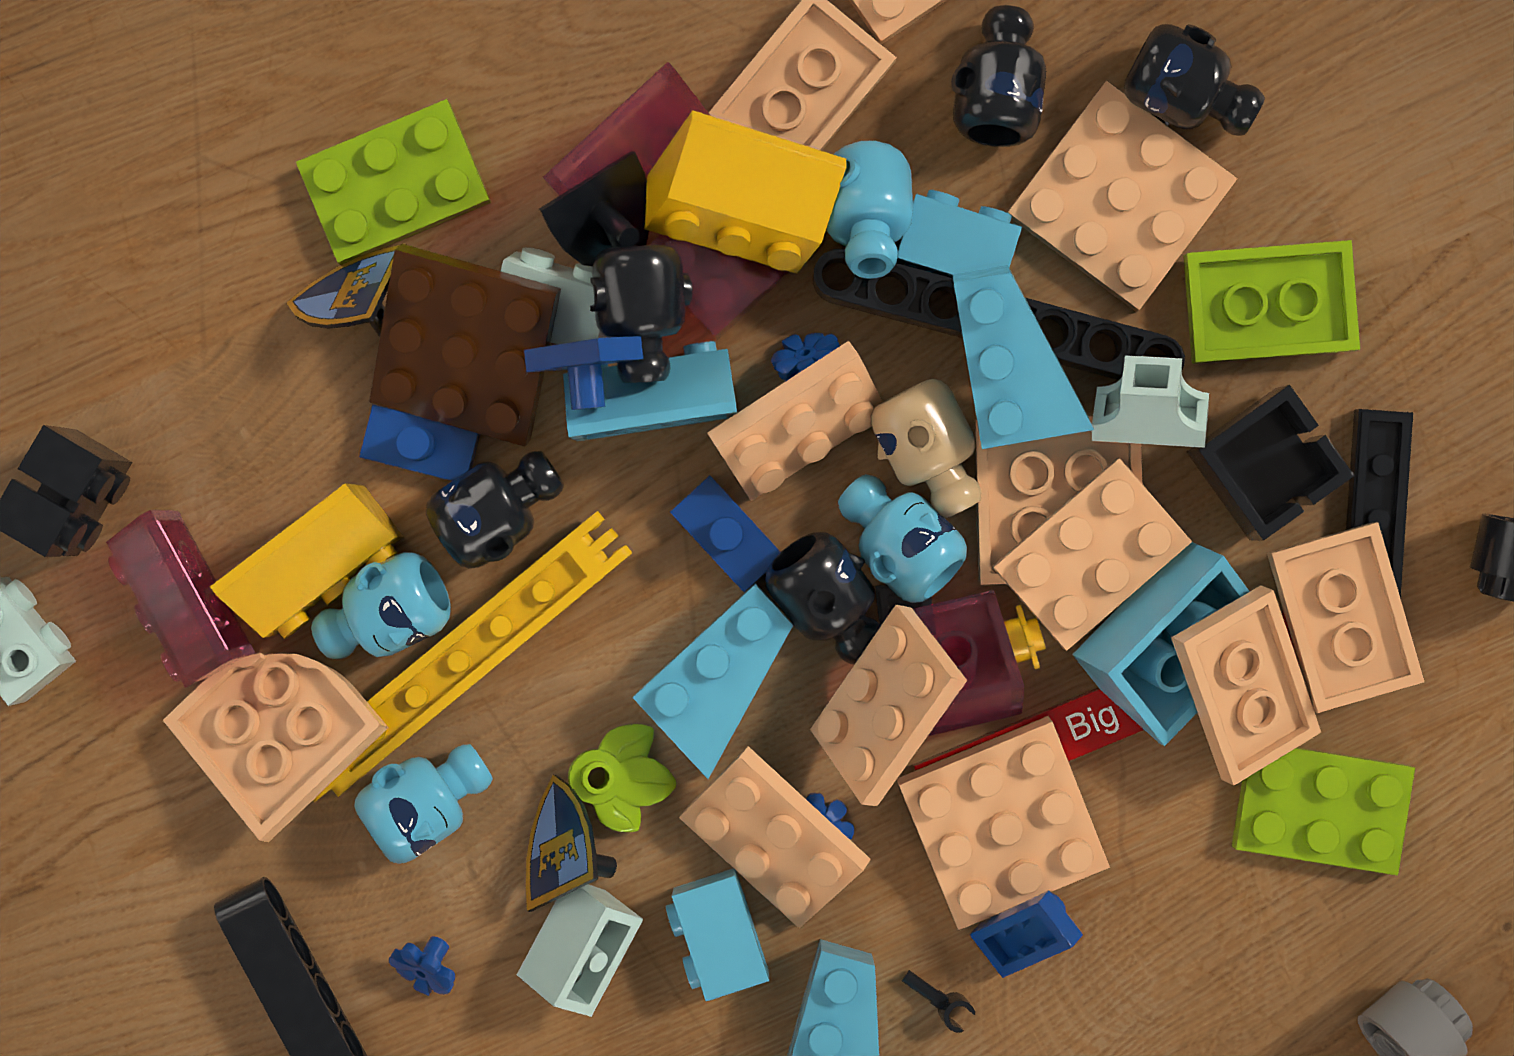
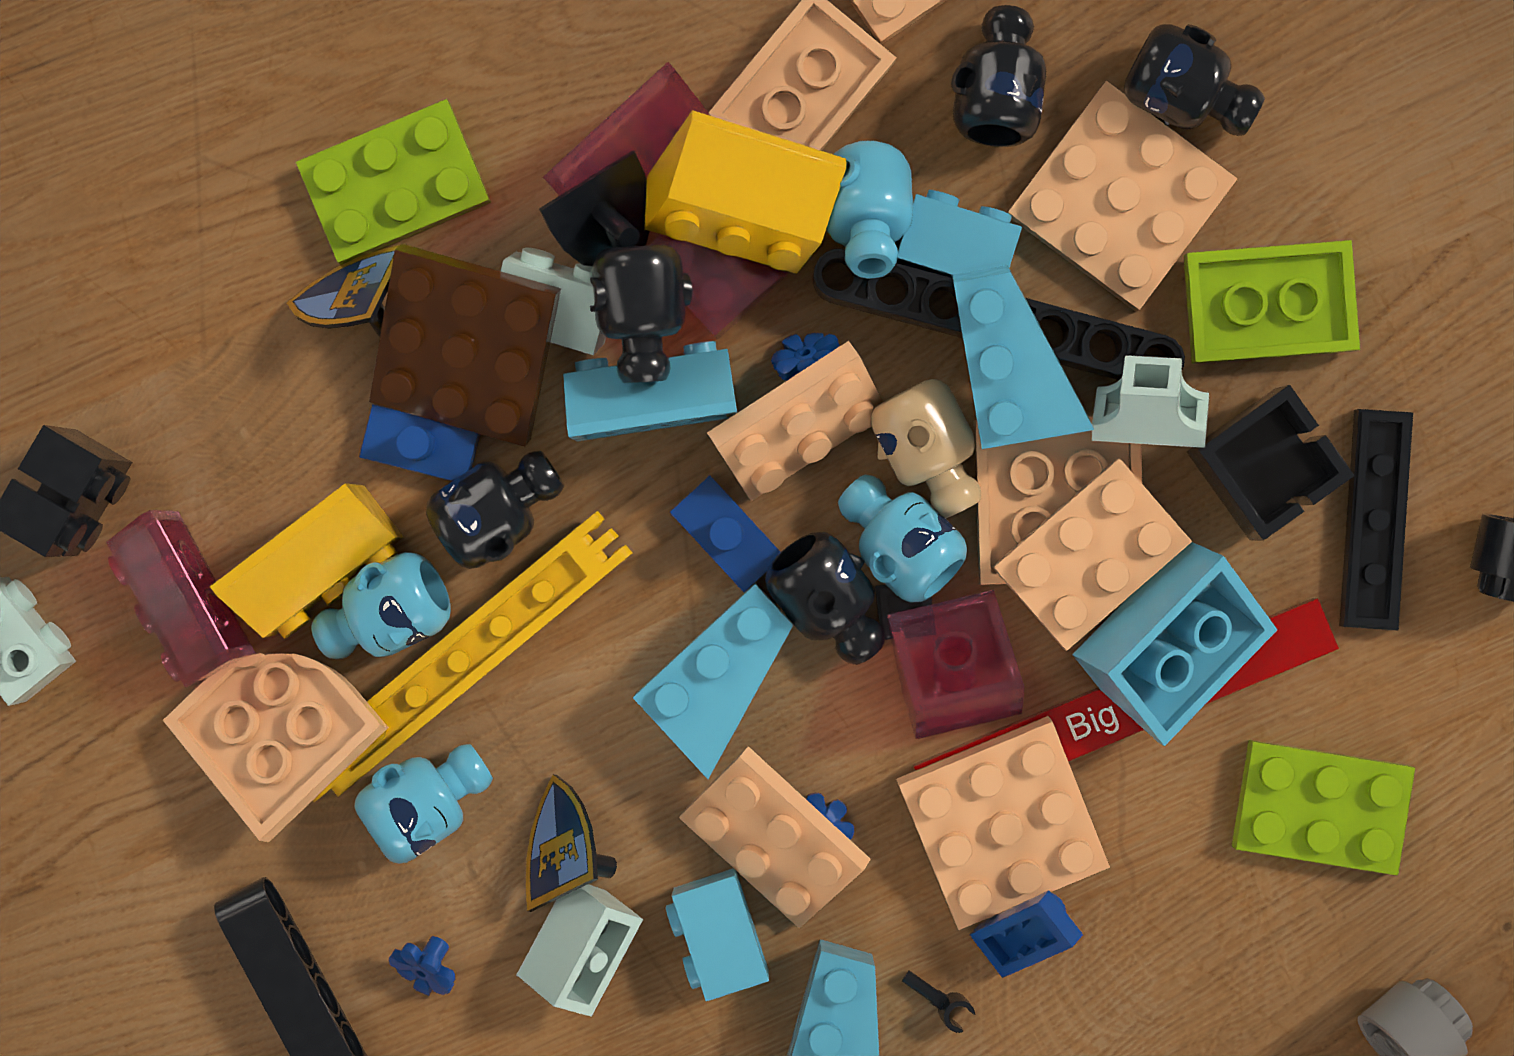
(584, 363): blue tile -> none
(629, 777): lime plate -> none
(887, 705): light nougat plate -> none
(1025, 637): yellow plate -> none
(1246, 684): light nougat plate -> none
(1345, 617): light nougat plate -> none

